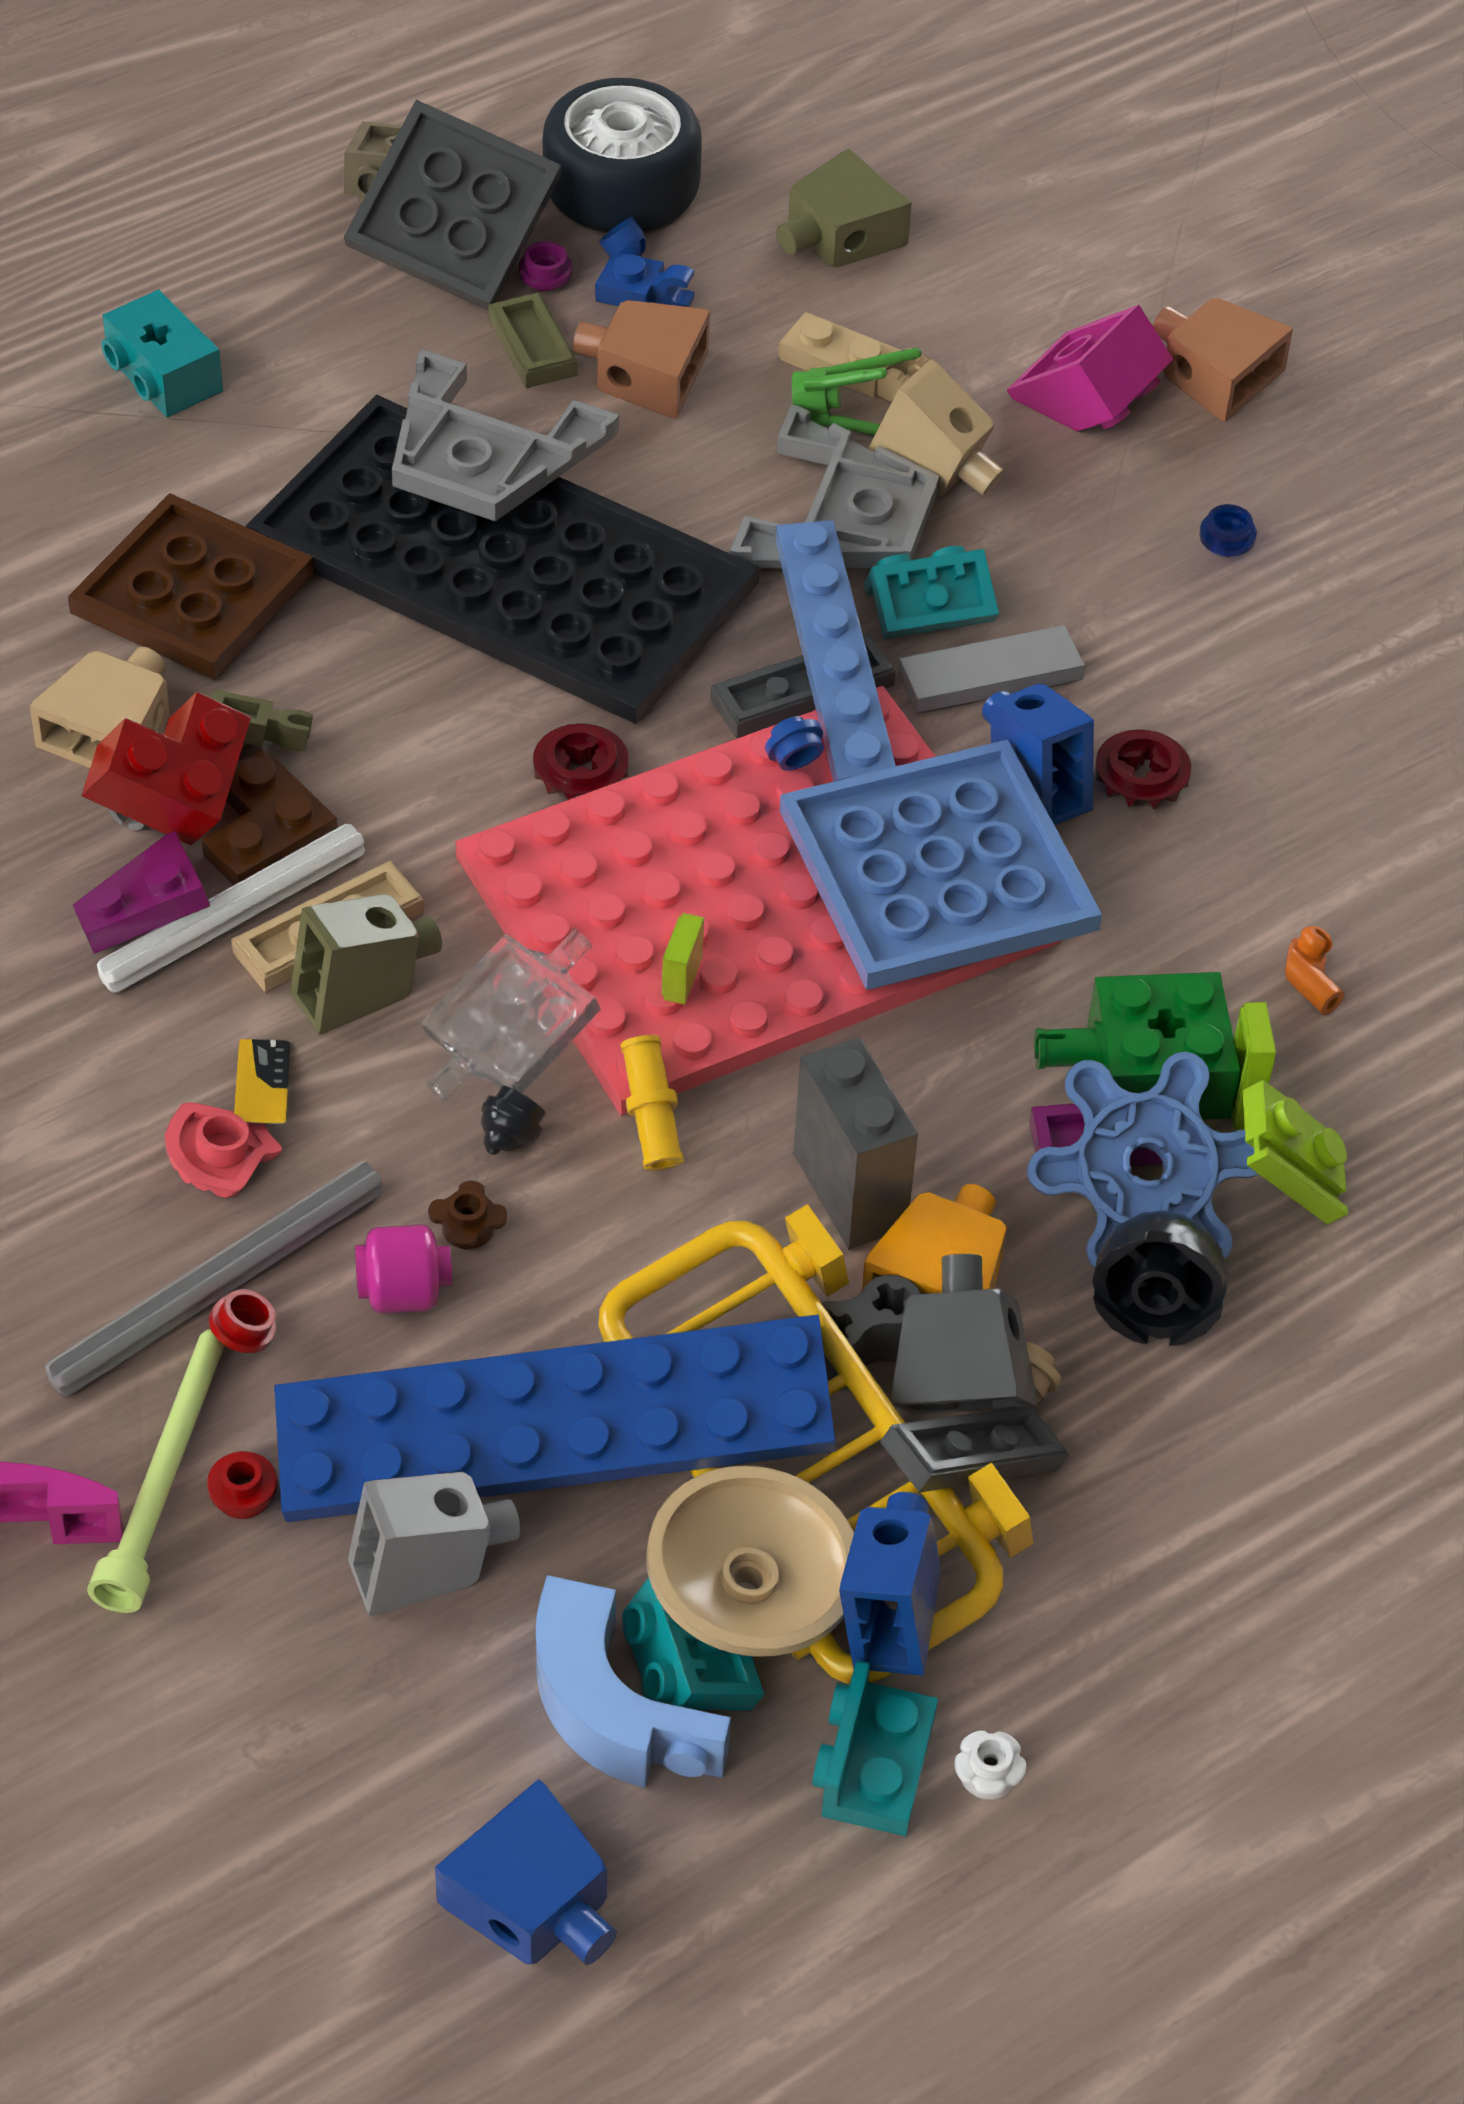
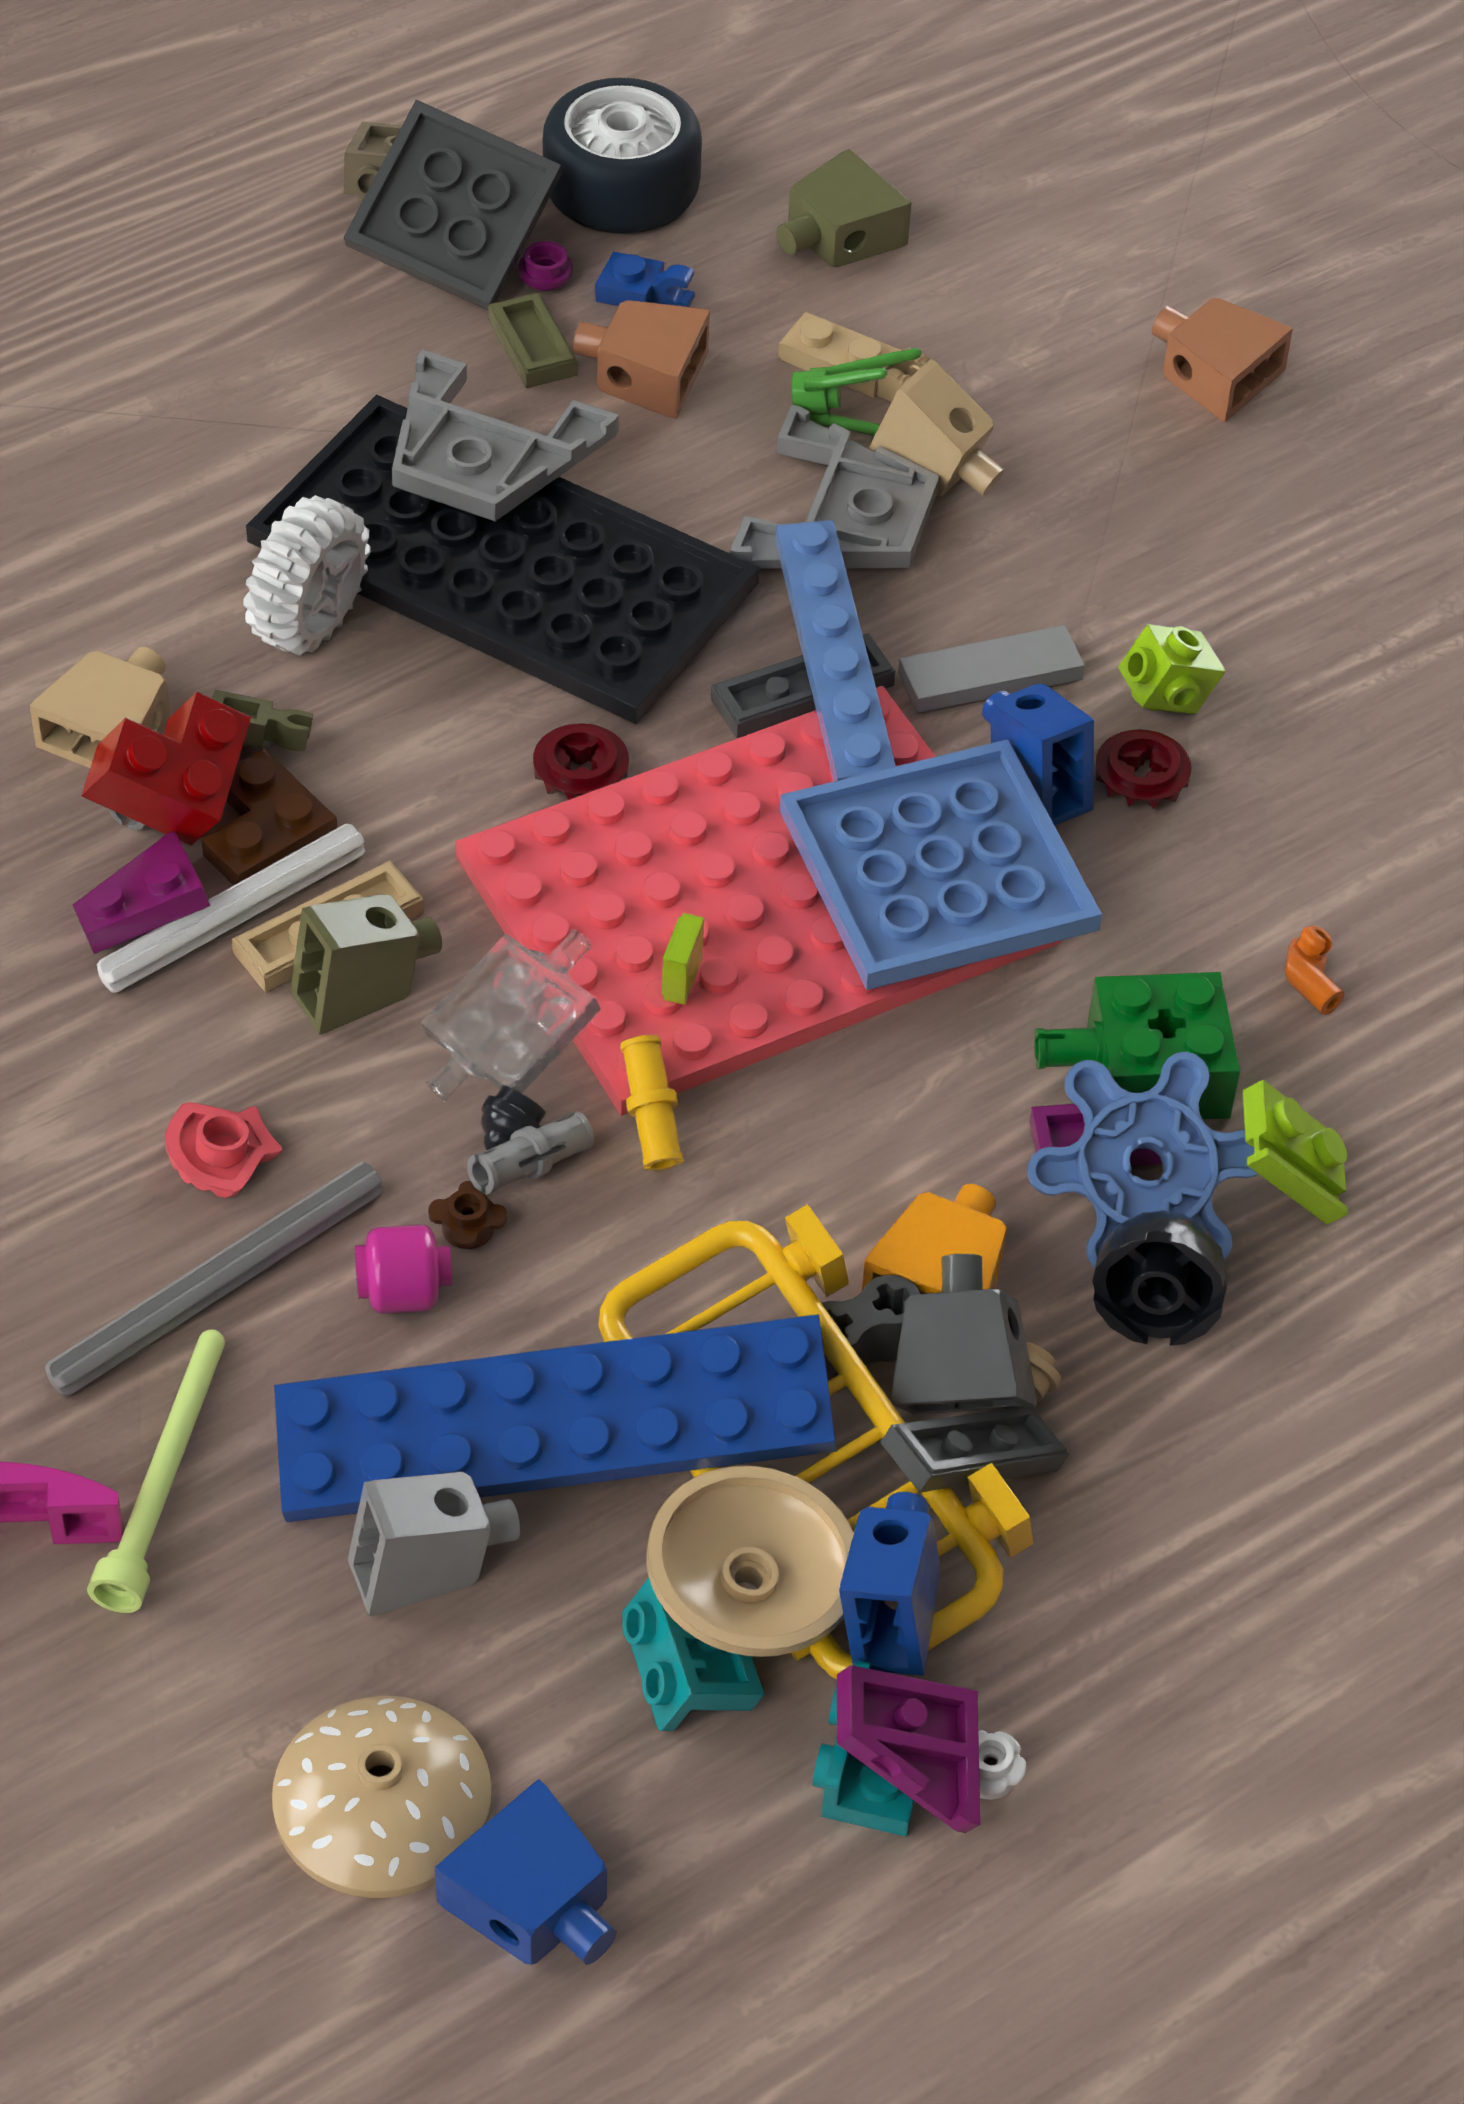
(162, 353): teal brick -> none
(191, 585): reddish brown plate -> none
(243, 1321): red plate -> none
(246, 1499): red plate -> none
(262, 1081): yellow sticker -> none
(306, 575): none -> white gear
(389, 1830): none -> tan dish
(530, 1152): none -> light grey pin
(598, 1712): light blue arch -> none
(624, 238): blue hinge -> none
(795, 743): blue plate -> none
(854, 1141): dark grey brick -> none
(915, 1738): none -> magenta wing
(932, 591): teal bracket -> none
(1095, 371): dark pink slope -> none
(1171, 669): none -> lime brick
(1228, 530): clear blue plate -> none
(1254, 1051): lime tile -> none

